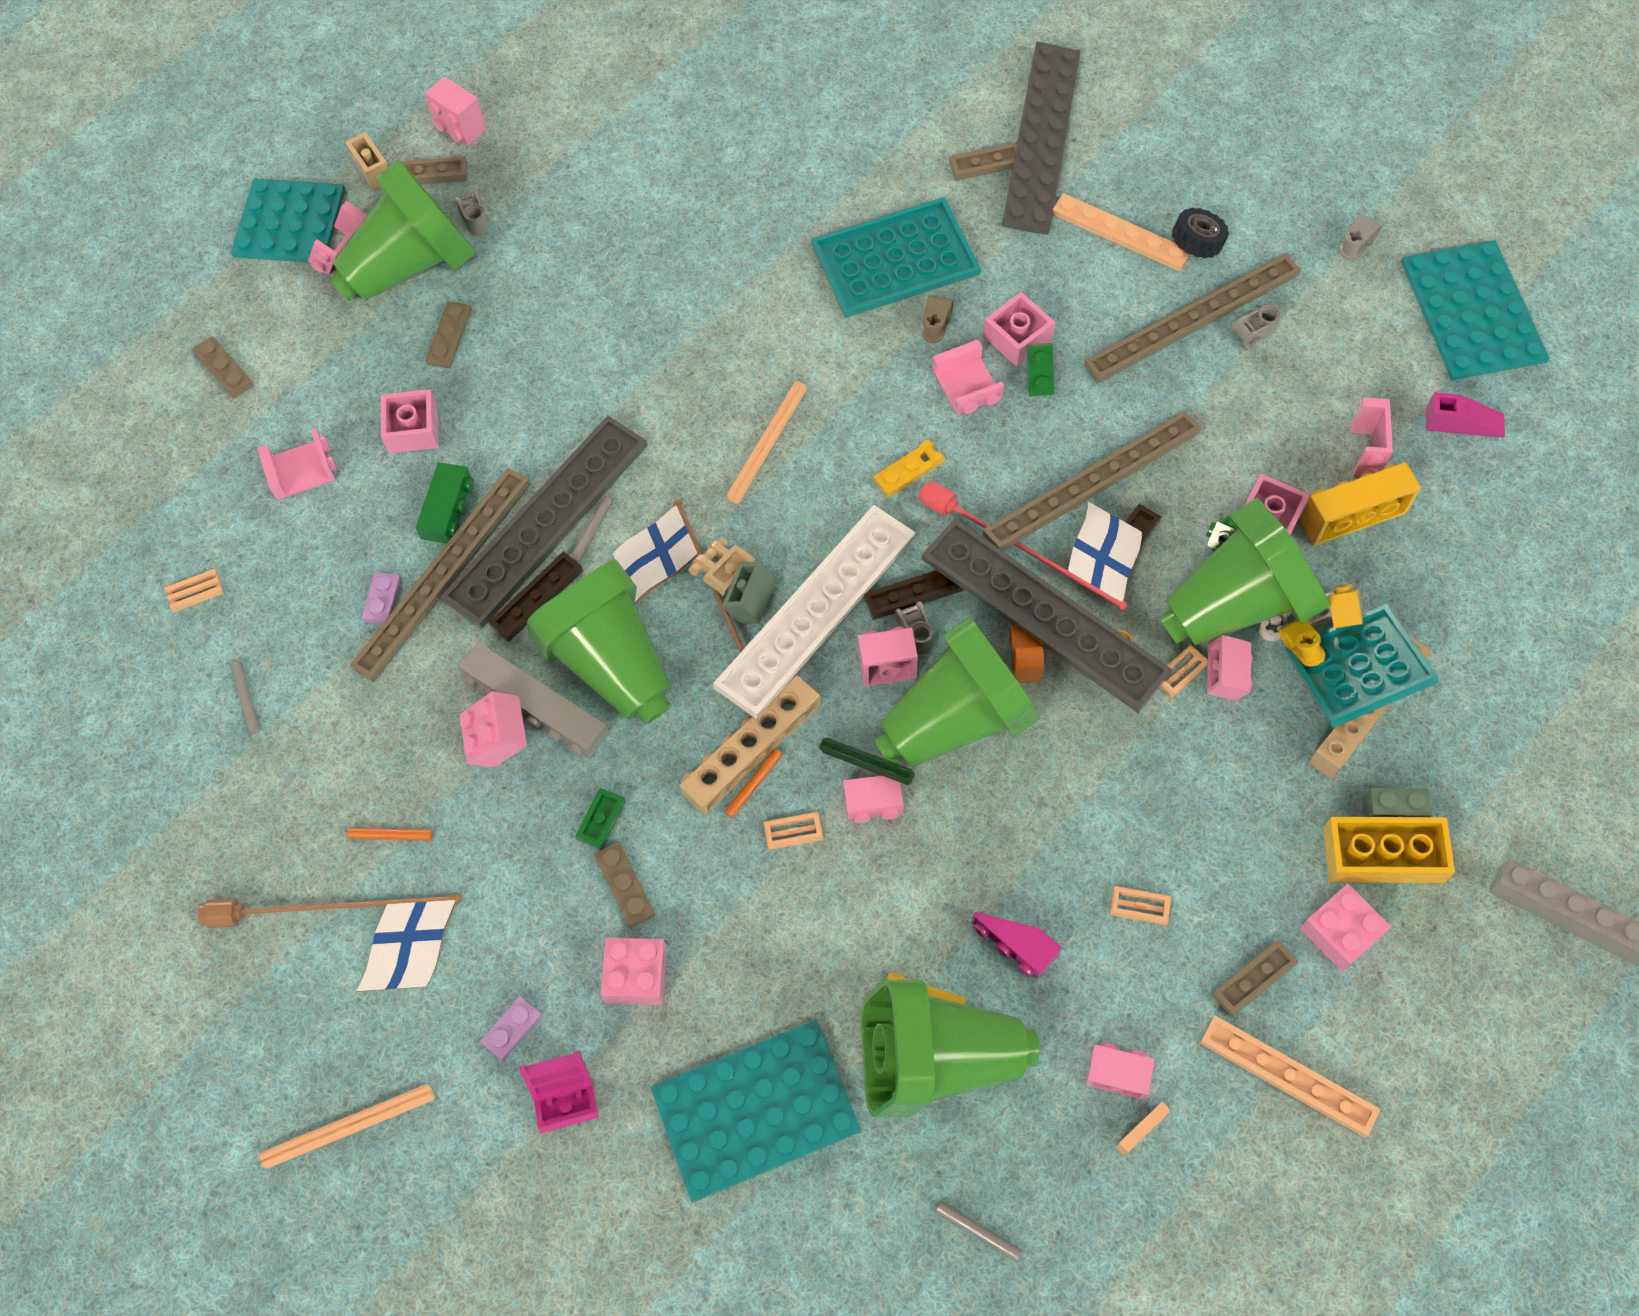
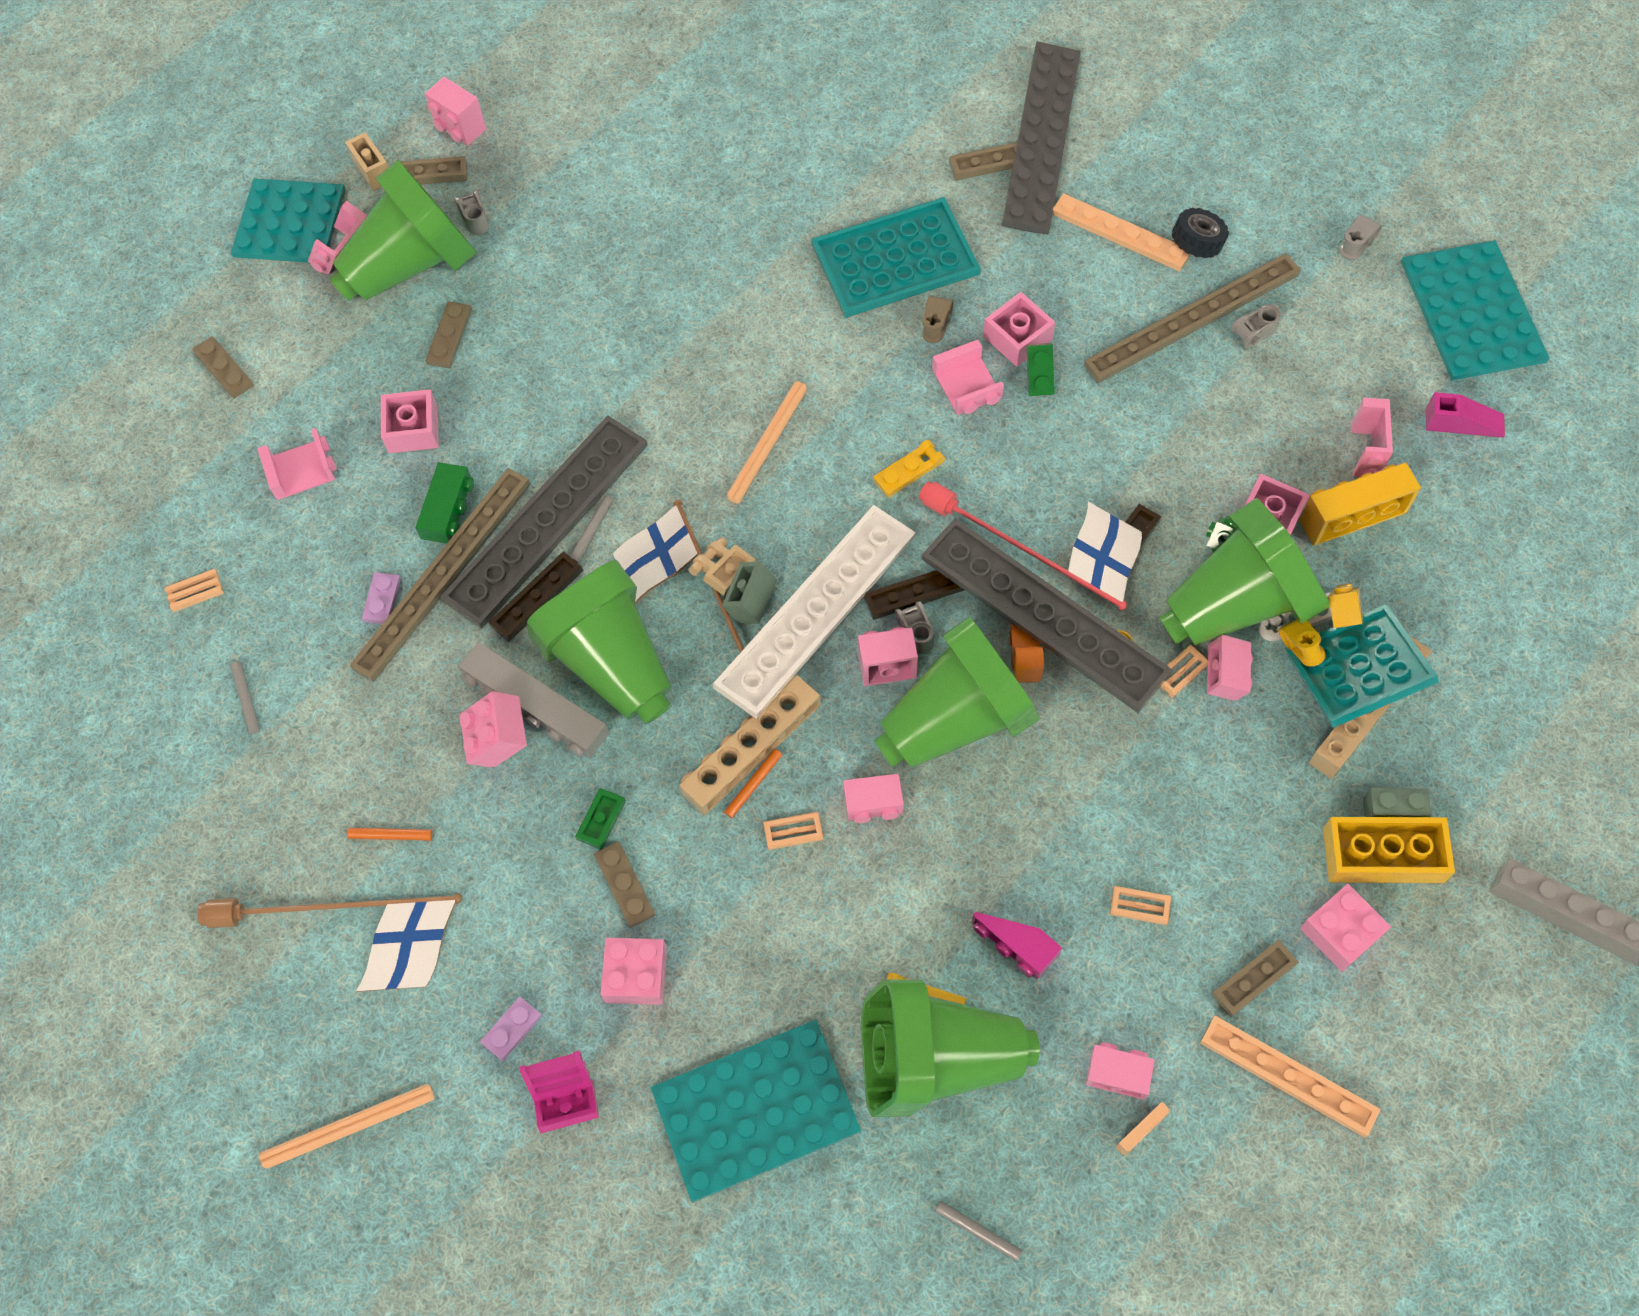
(867, 761): dark green axle -> none
(1091, 481): dark tan plate -> none

